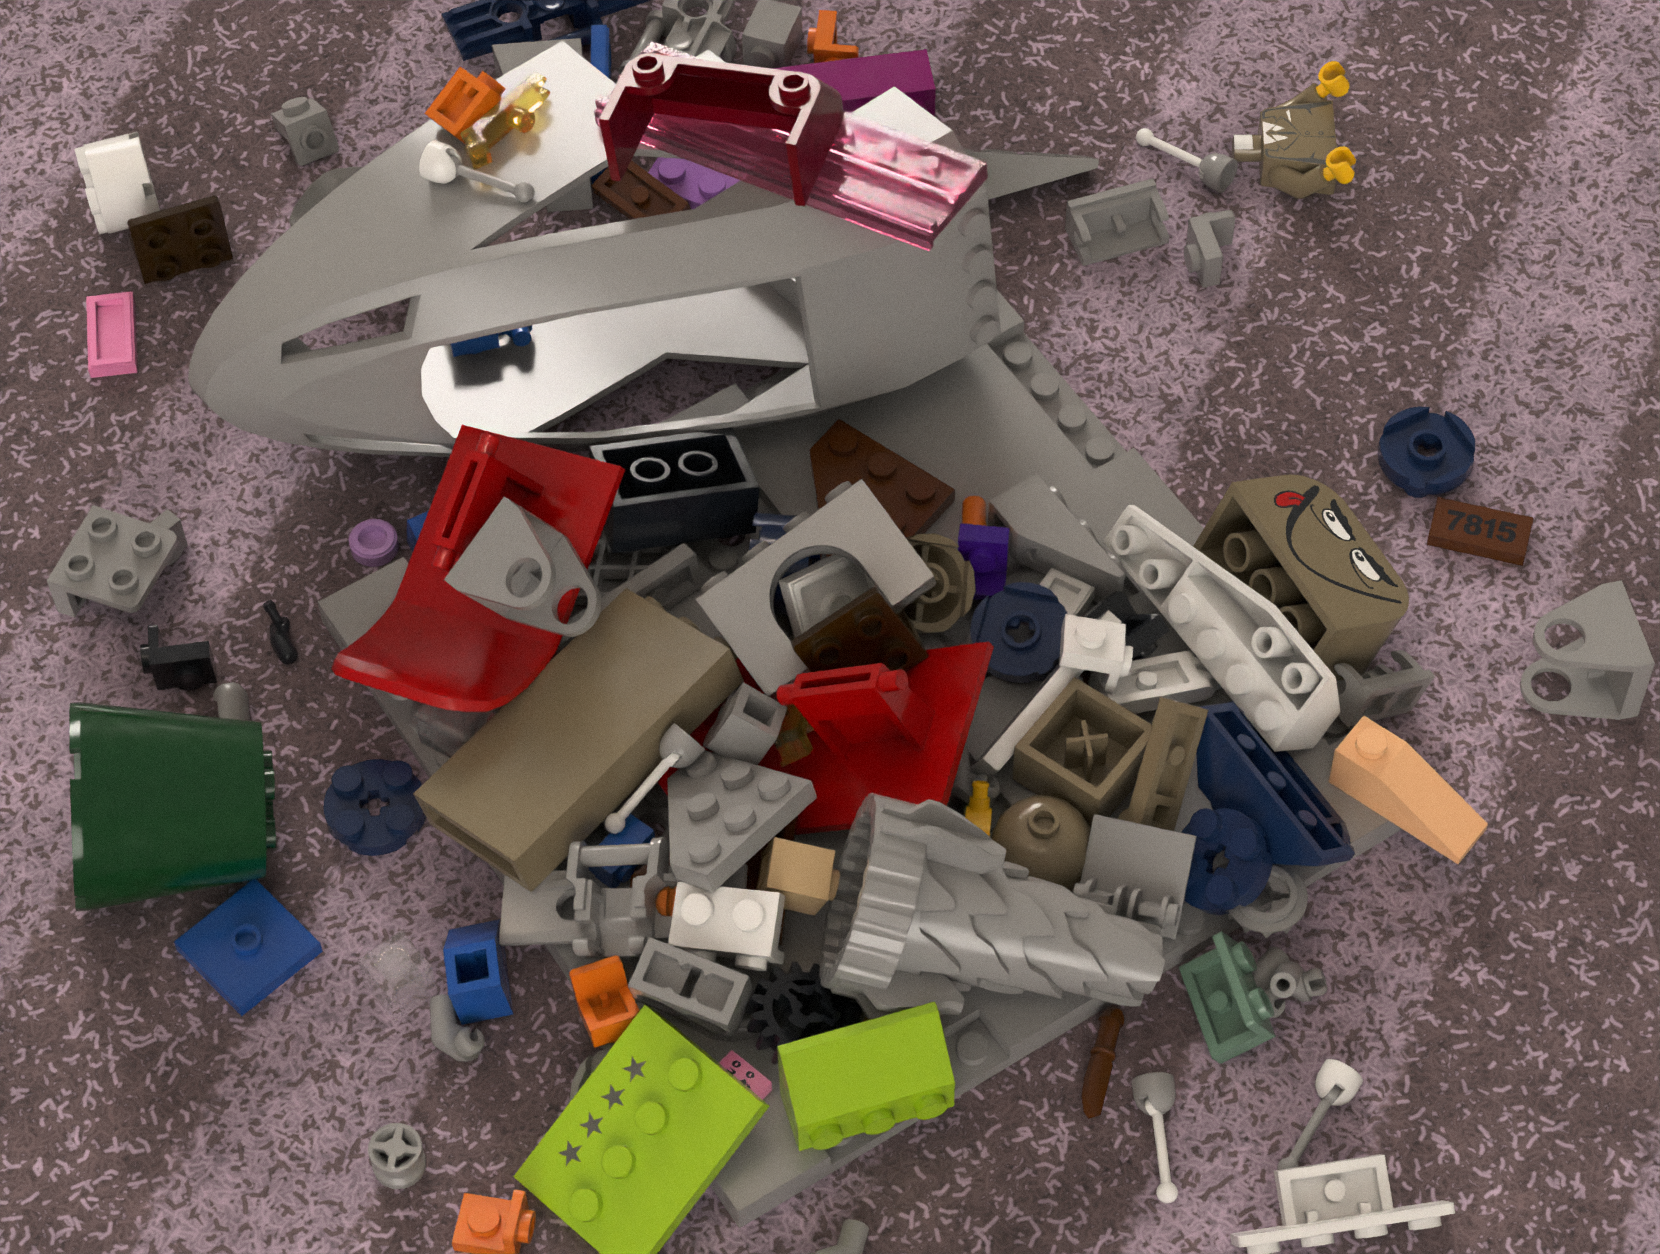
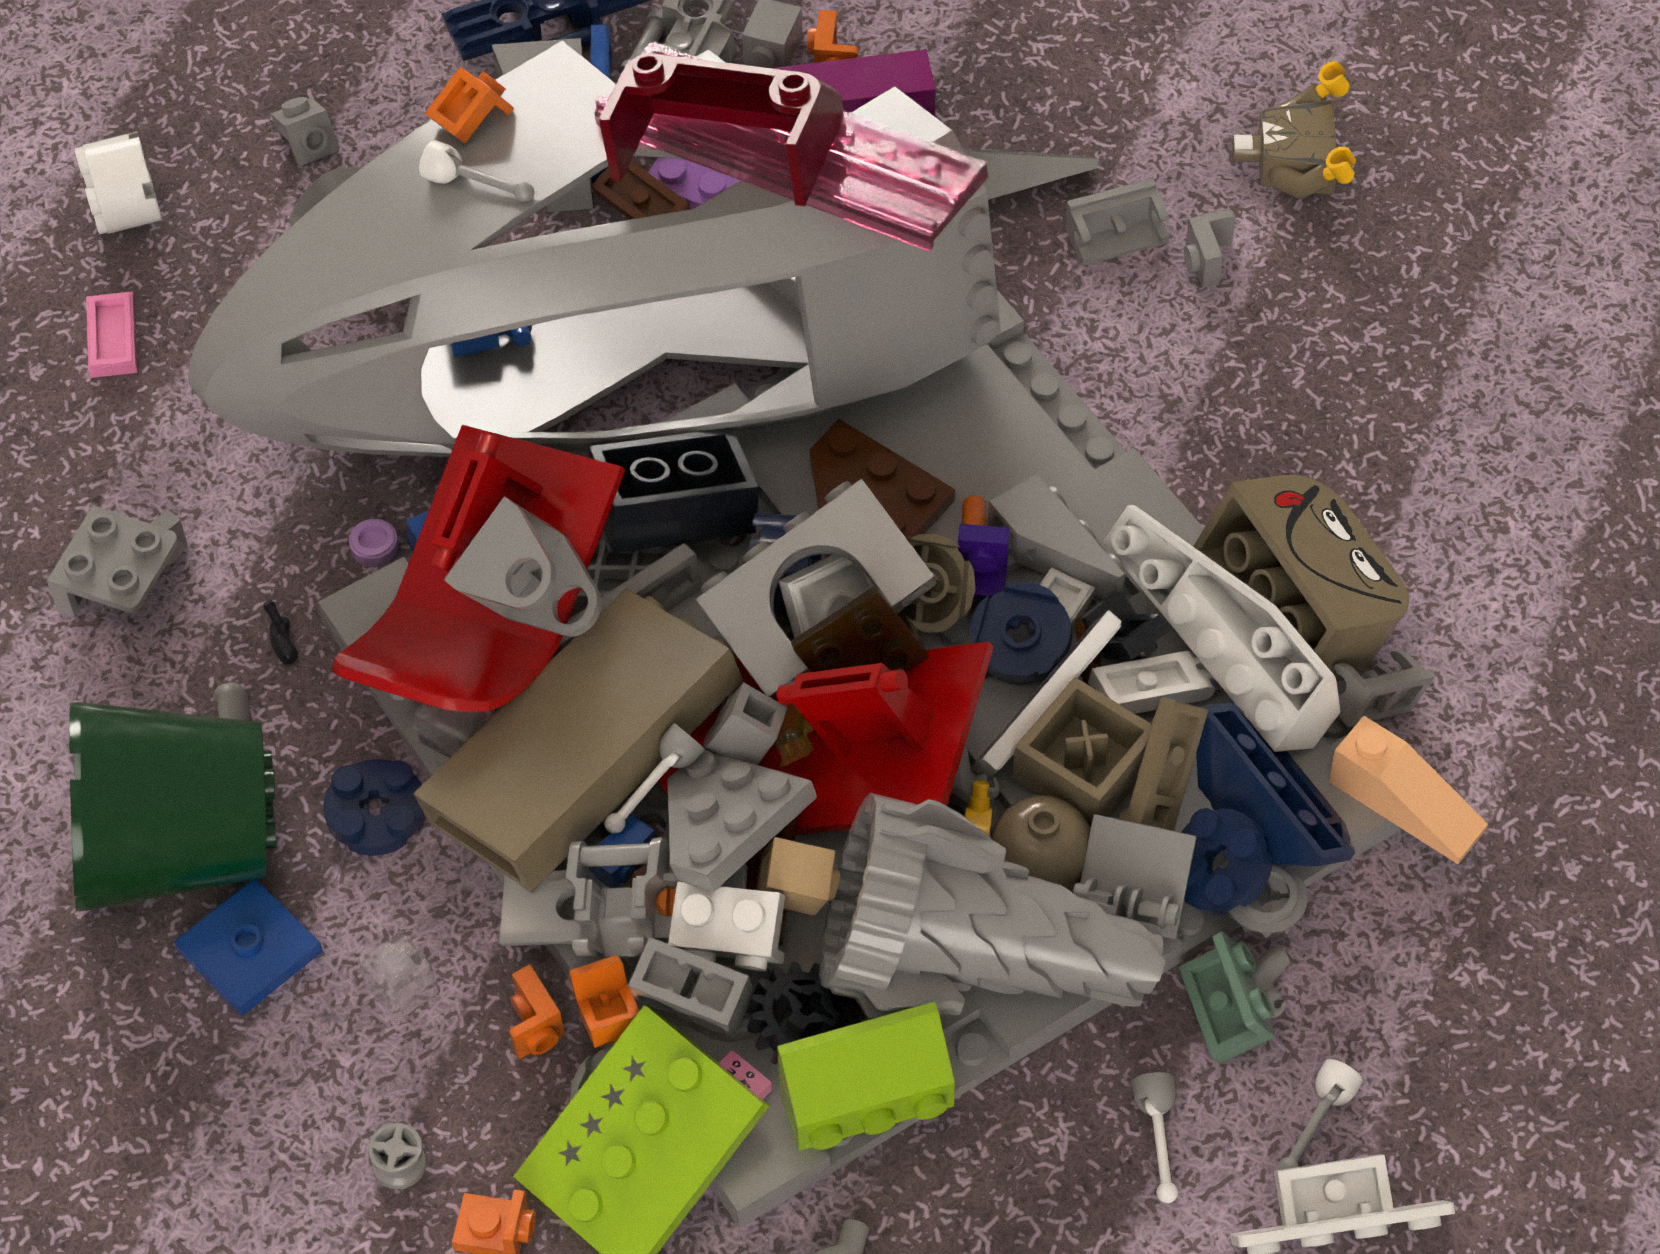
(179, 665): black bracket -> none
(180, 239): dark brown bracket -> none
(448, 1035): light grey arm -> none
(477, 972): blue slope -> none
(510, 113): clear yellow piece -> none
(539, 1015): none -> orange bracket
(1096, 647): white bracket -> none
(1100, 1062): reddish brown piece -> none
(1215, 170): hinge -> none
(1292, 981): light grey arm -> none
(1426, 474): dark blue plate -> none
(1480, 531): reddish brown tile -> none
(1604, 667): light grey hose -> none

